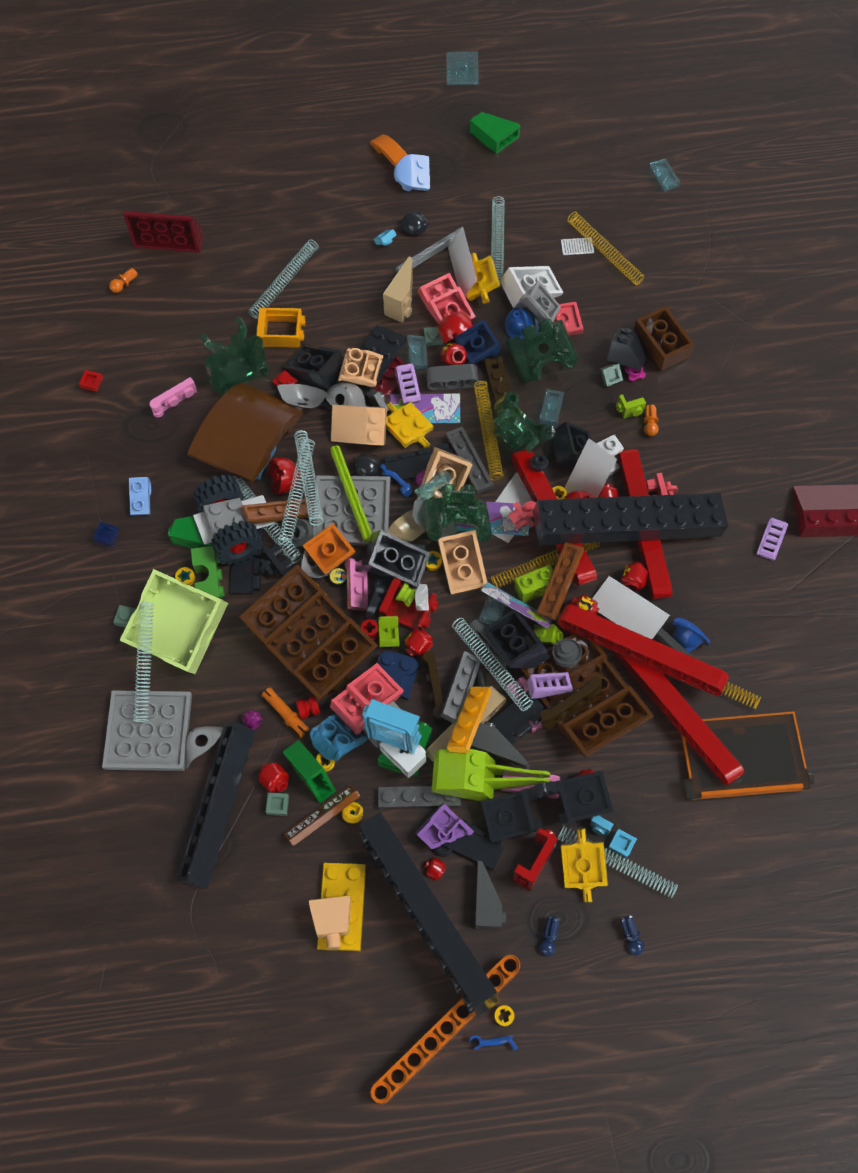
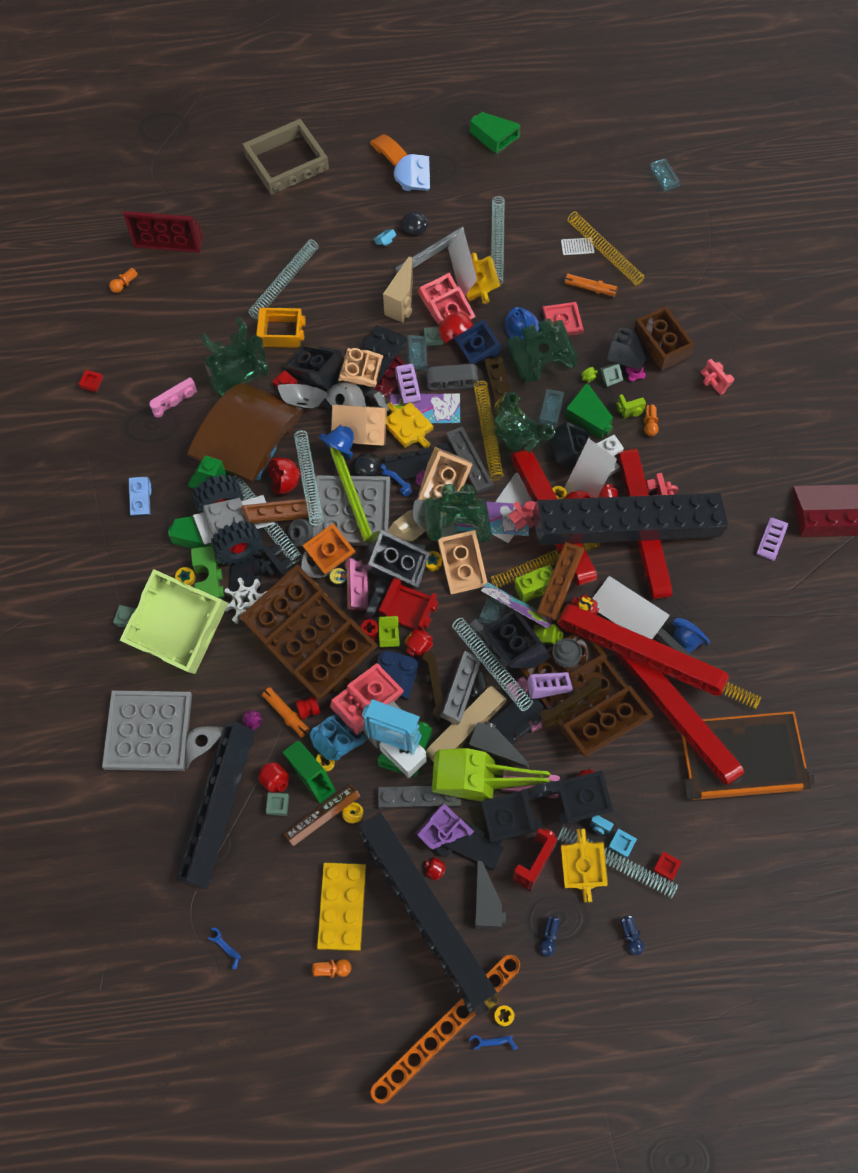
(106, 534): clear blue tile -> none
(139, 720): light aqua piece -> none
(206, 469): none -> green slope
(231, 952): none -> blue piece
(240, 595): none -> white gear
(276, 138): none -> dark tan window
(285, 538): light aqua piece -> none
(331, 918): light nougat torso -> none
(340, 439): none -> blue helmet
(341, 968): none -> orange axle
(406, 594): lime wheel -> none
(422, 598): white slope -> none
(427, 490): clear light blue plate -> none
(453, 354): red head -> none
(462, 68): clear light blue slope -> none
(469, 720): light orange plate -> none
(520, 279): white slope -> none
(539, 463): black plate -> none
(540, 303): light grey slope -> none
(589, 374): none -> lime plate
(590, 413): none -> green slope
(598, 287): none -> orange pin
(634, 576): red head -> none
(667, 866): none -> red plate
(716, 377): none -> coral hips

